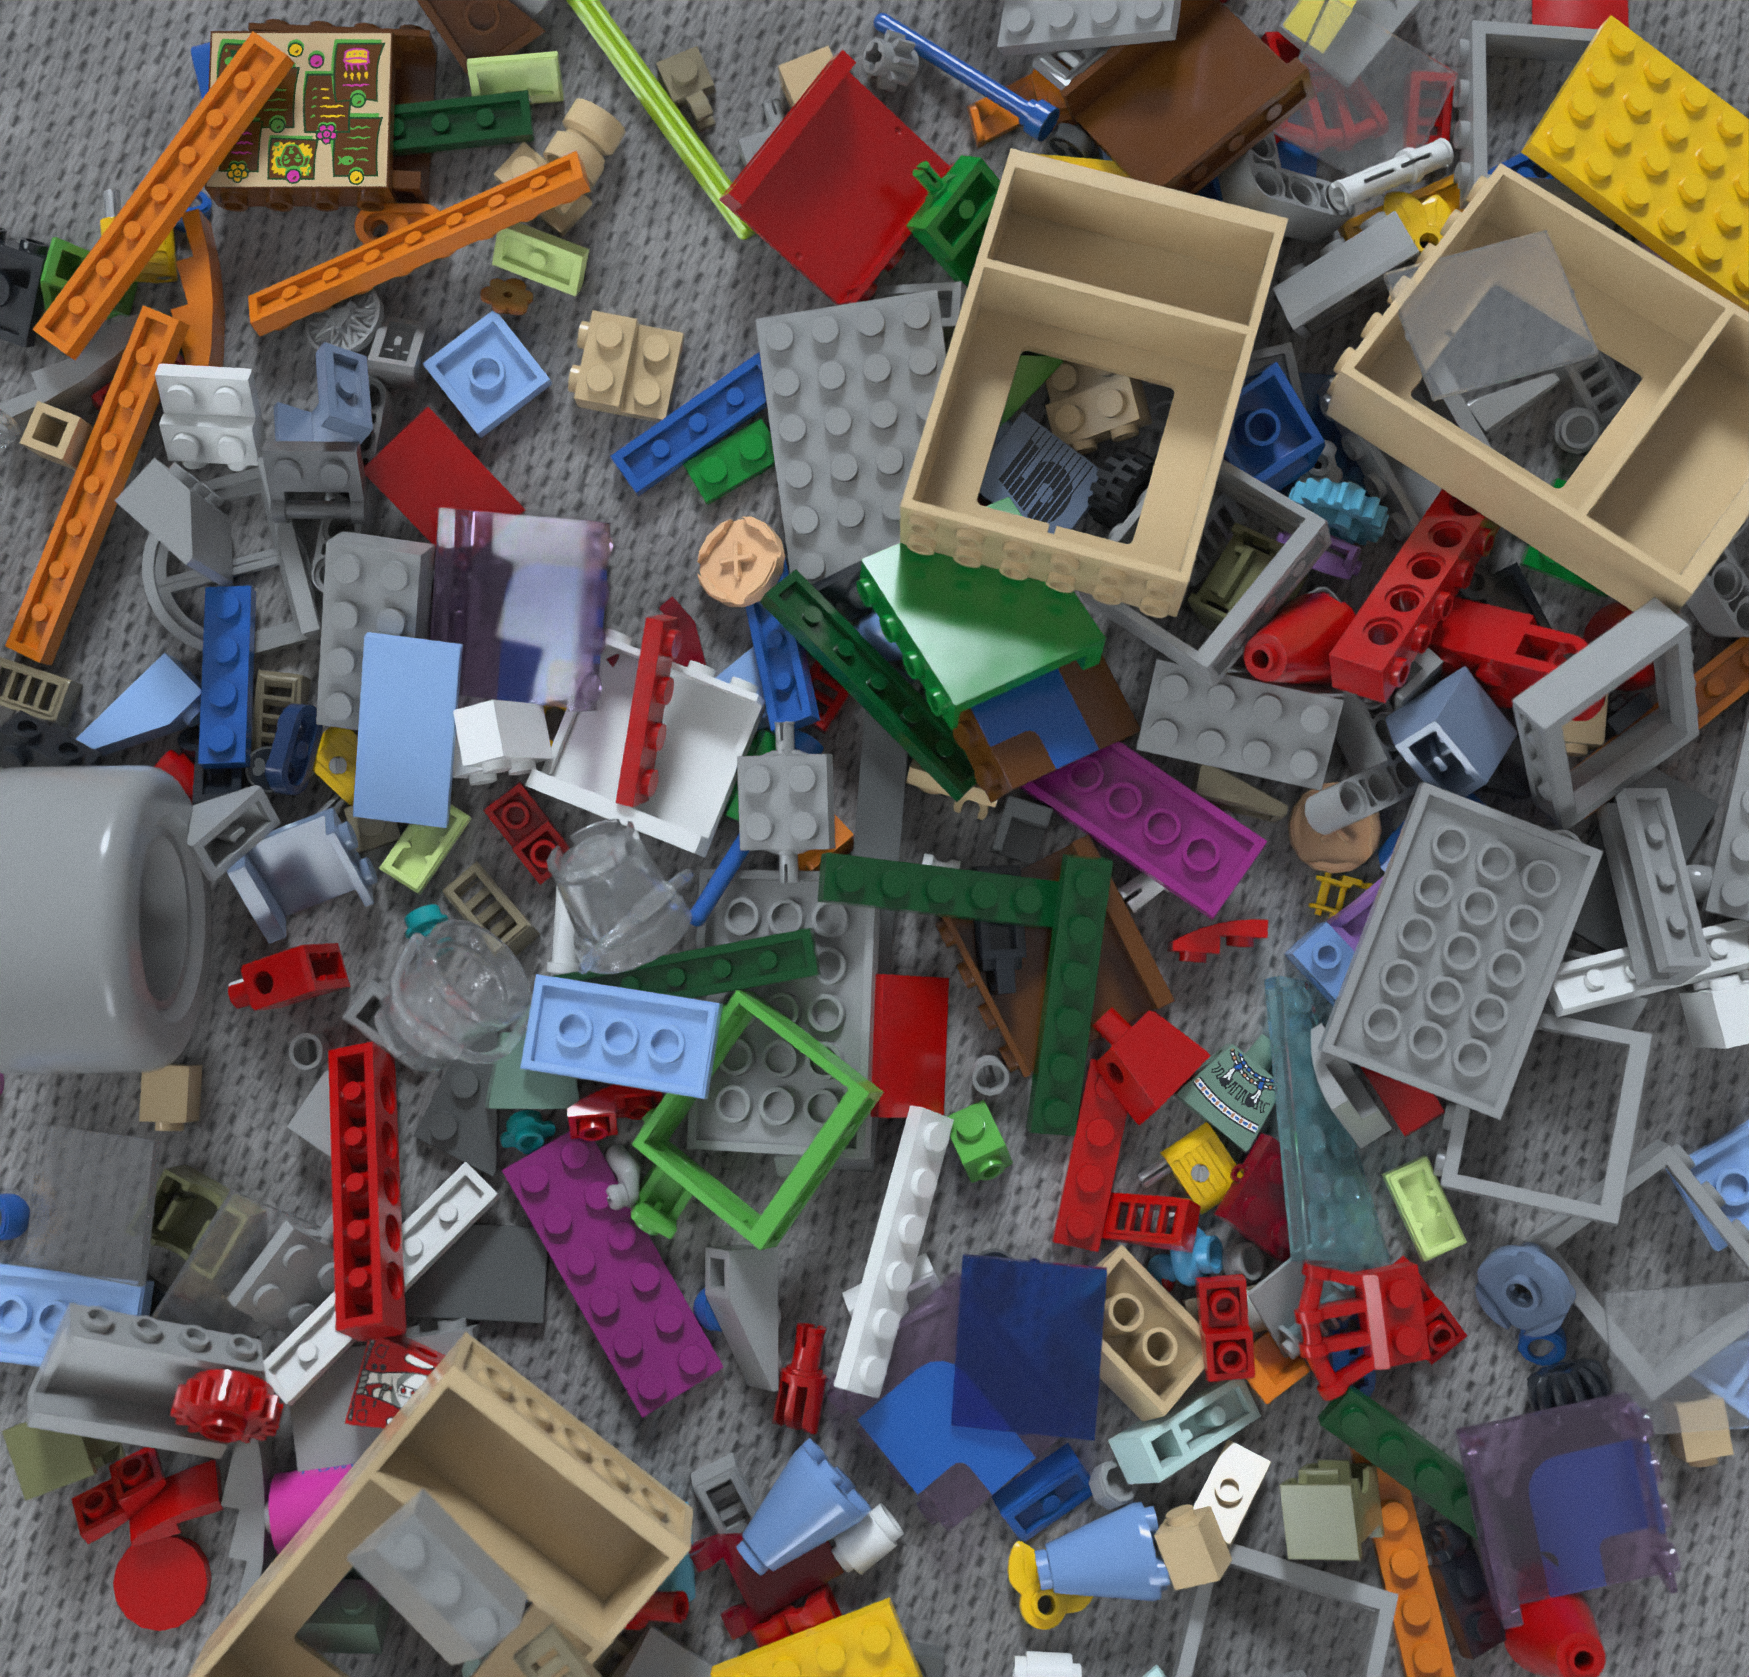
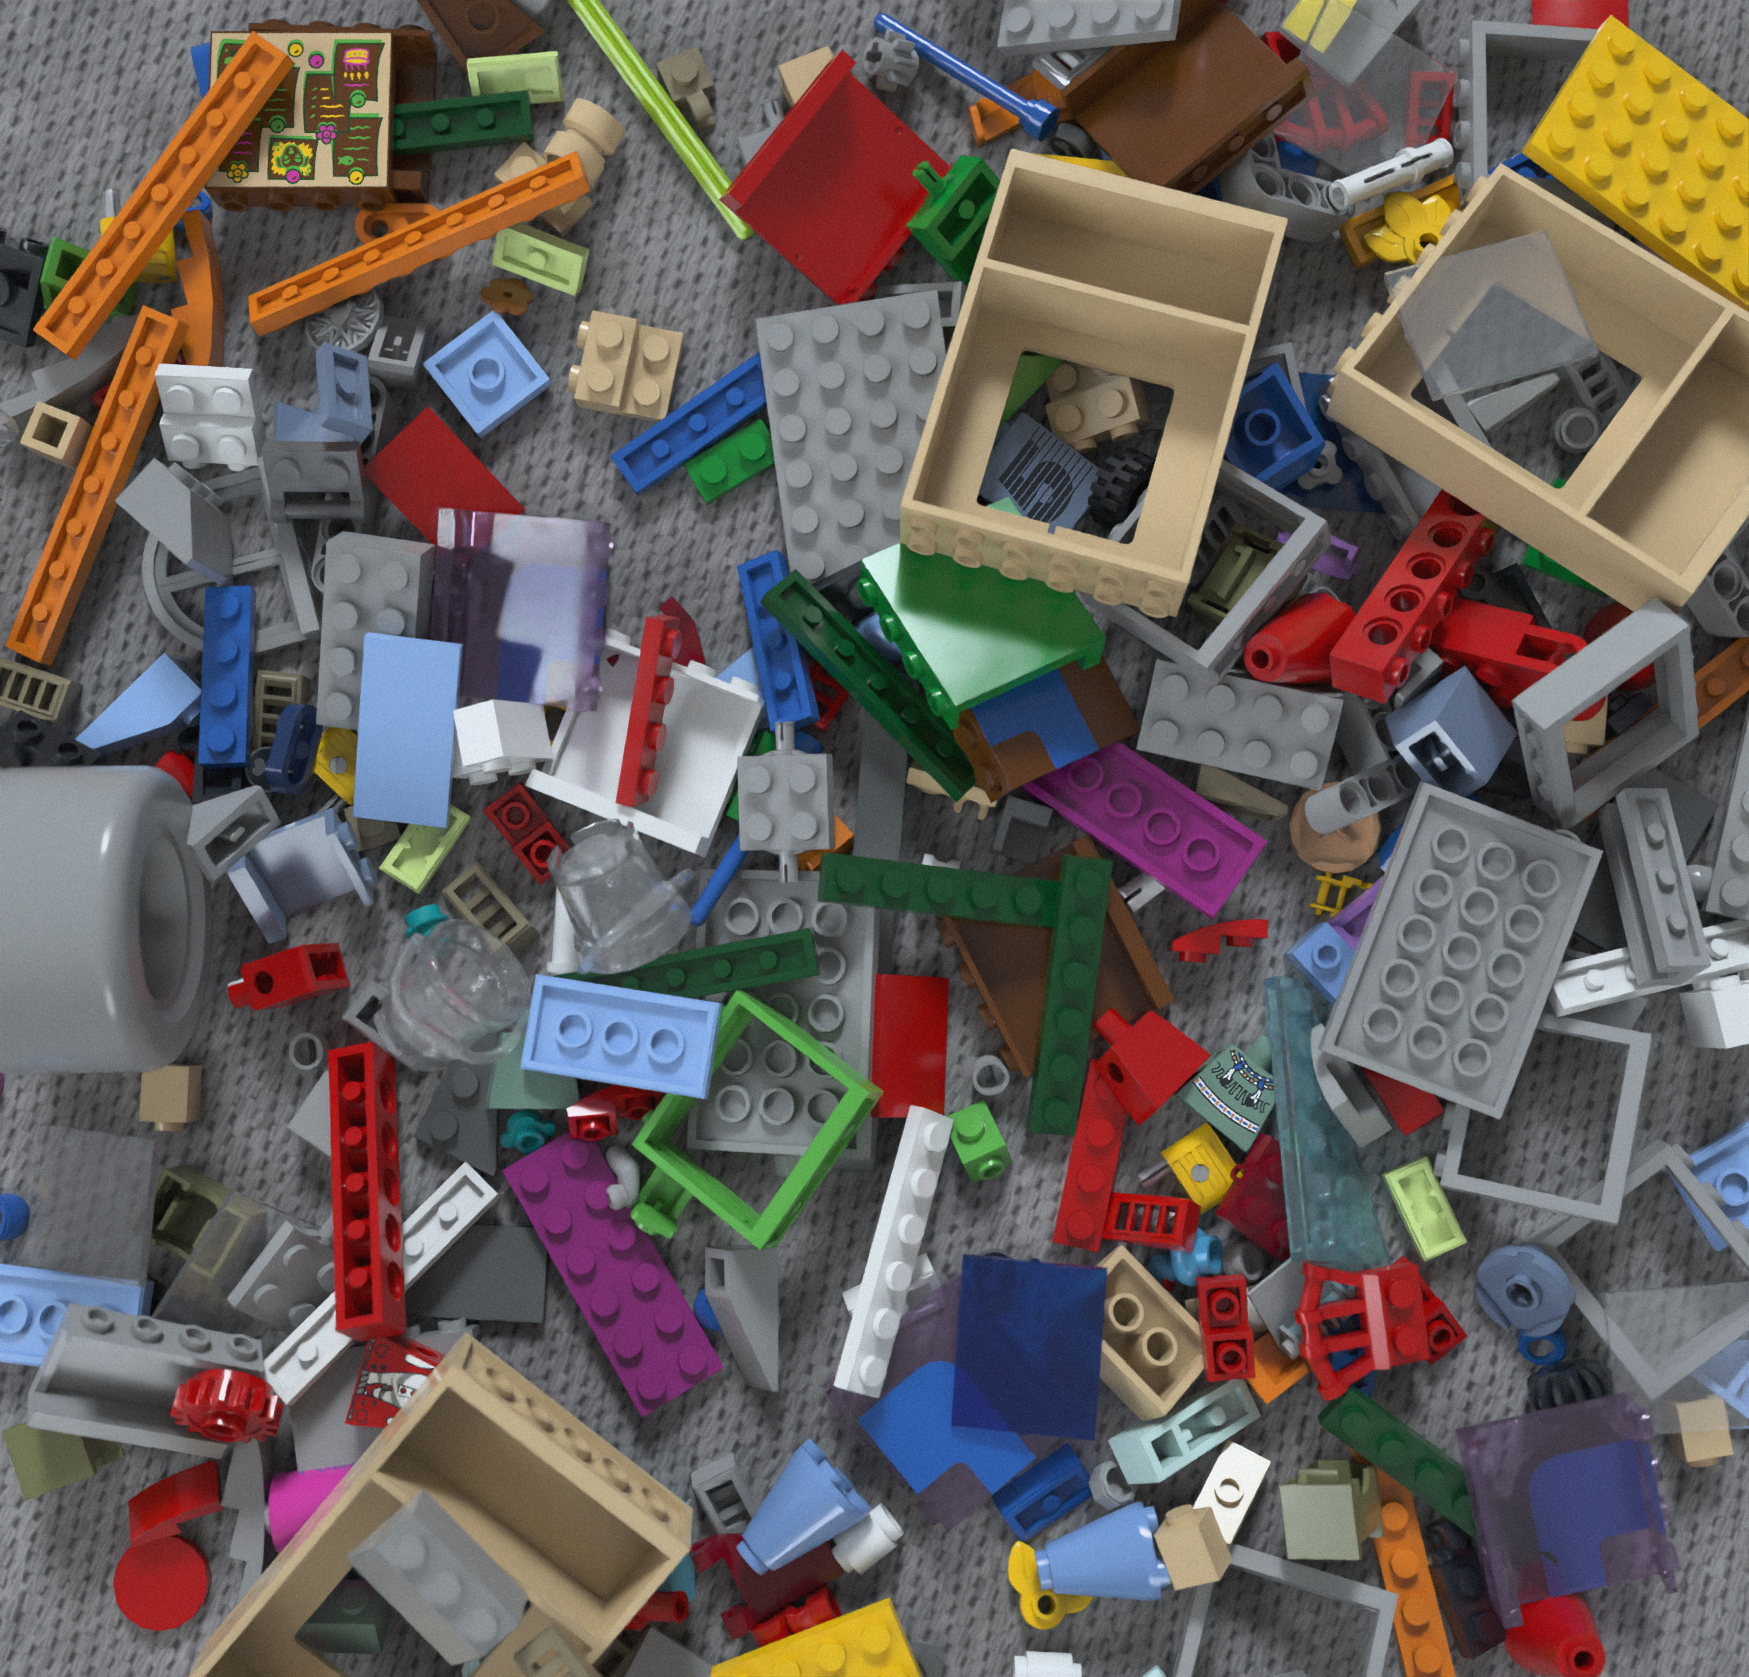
(110, 1504): red slope -> none
(740, 562): light nougat tile -> none
(802, 1382): red arm -> none
(1000, 945): black hinge -> none
(1344, 507): medium azure gear -> none
(1345, 274): light grey slope -> none

